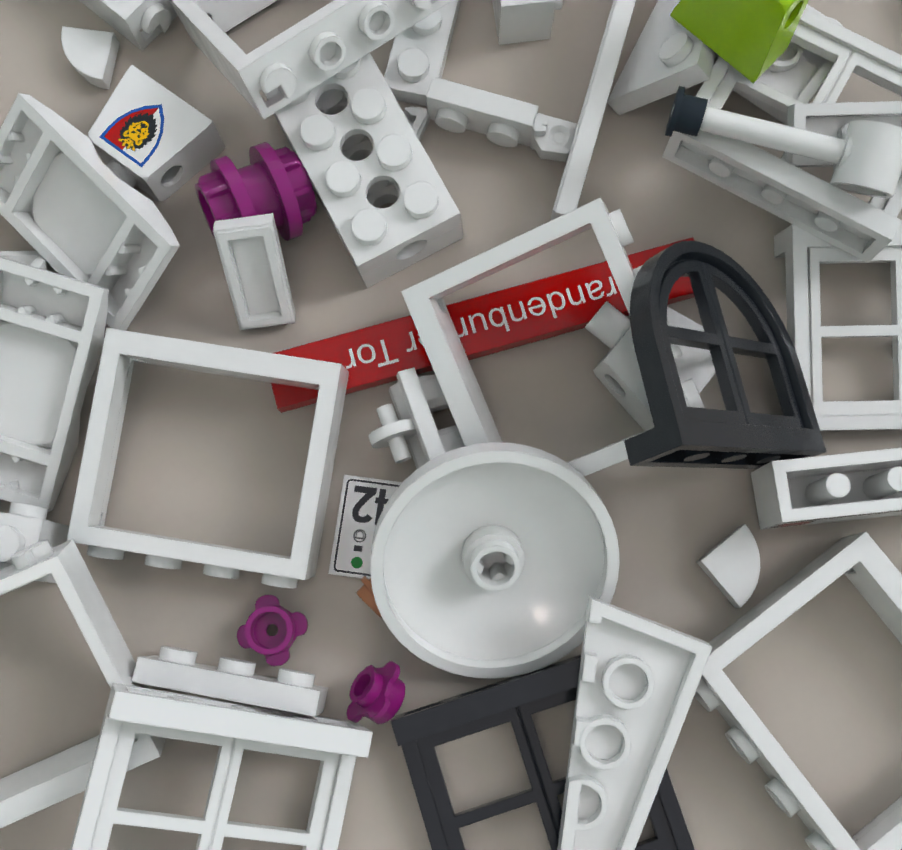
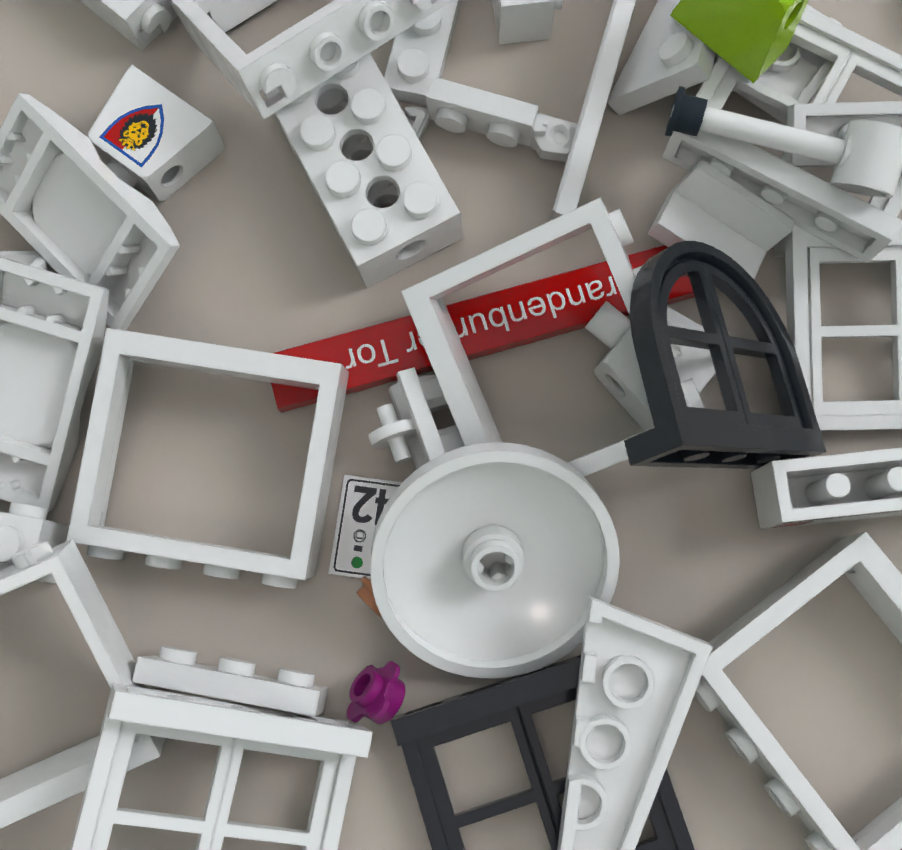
(91, 53): white tile -> none
(255, 271): white tile -> none
(255, 633): magenta plate -> none
(271, 184): magenta piece -> none
(722, 214): none -> white panel
(734, 565): white tile -> none

